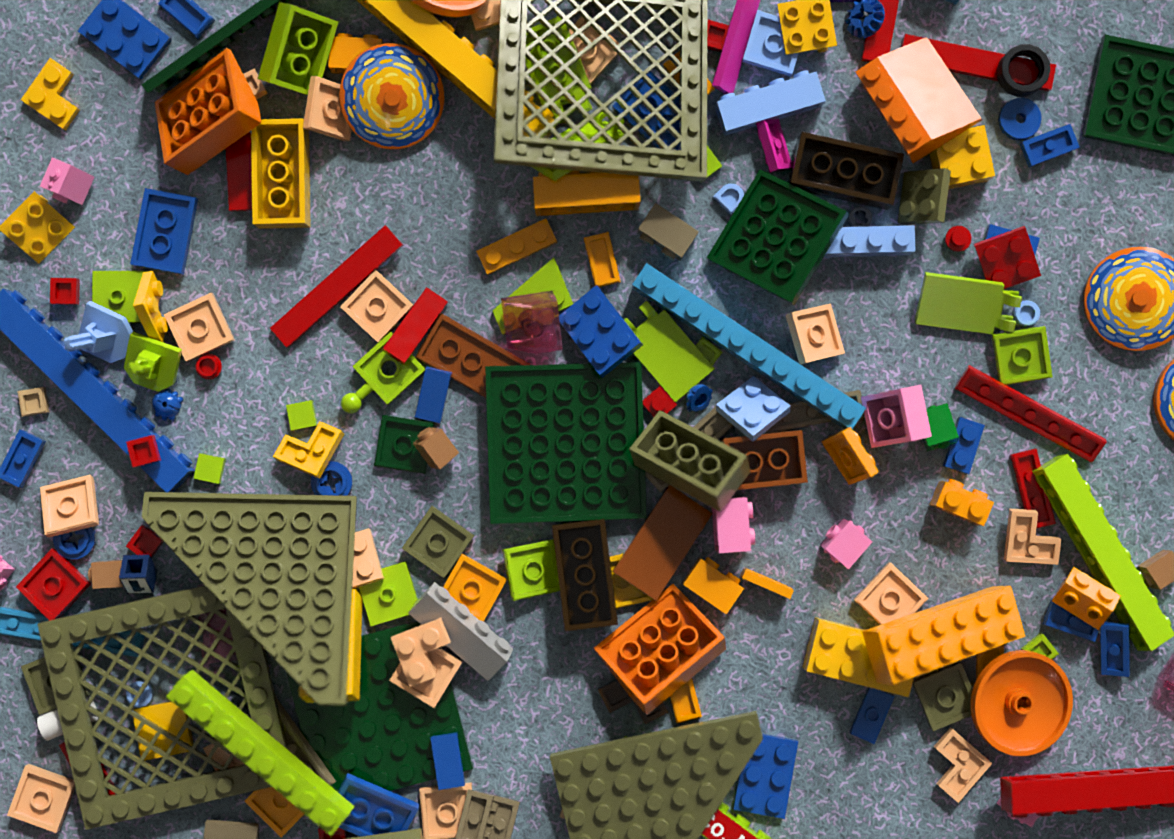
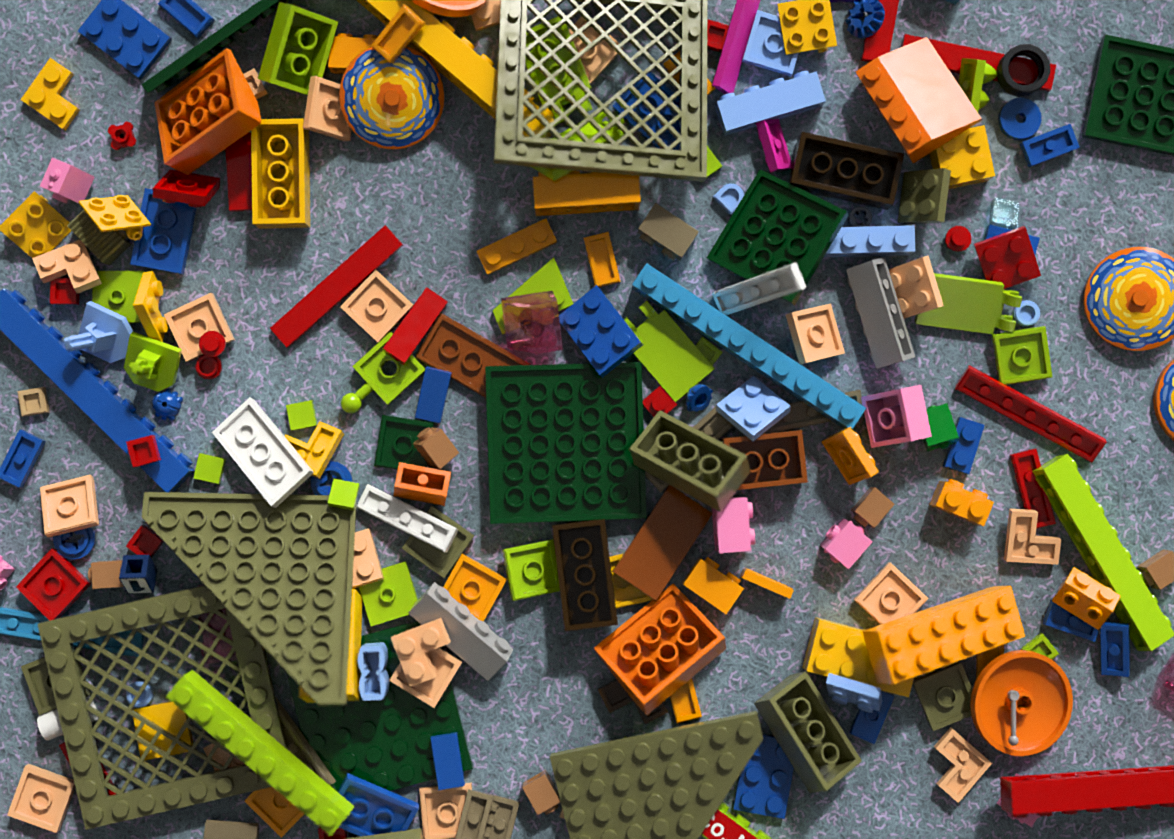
(70, 260): none -> light nougat plate
(105, 245): none -> olive brick
(116, 214): none -> yellow hinge
(129, 139): none -> red plate
(184, 188): none -> red plate
(212, 344): none -> red plate
(262, 452): none -> white plate
(343, 494): none -> tile
(374, 678): none -> light blue brick
(398, 34): none -> light orange tile
(407, 518): none -> white tile
(421, 484): none -> orange brick
(542, 793): none -> medium nougat brick
(759, 289): none -> white tile
(808, 732): none -> olive brick
(847, 690): none -> light blue plate
(871, 508): none -> medium nougat brick
(880, 313): none -> light grey brick
(916, 287): none -> light nougat plate
(972, 76): none -> lime tile
(1004, 213): none -> clear light blue plate
(1013, 696): none -> light grey hinge

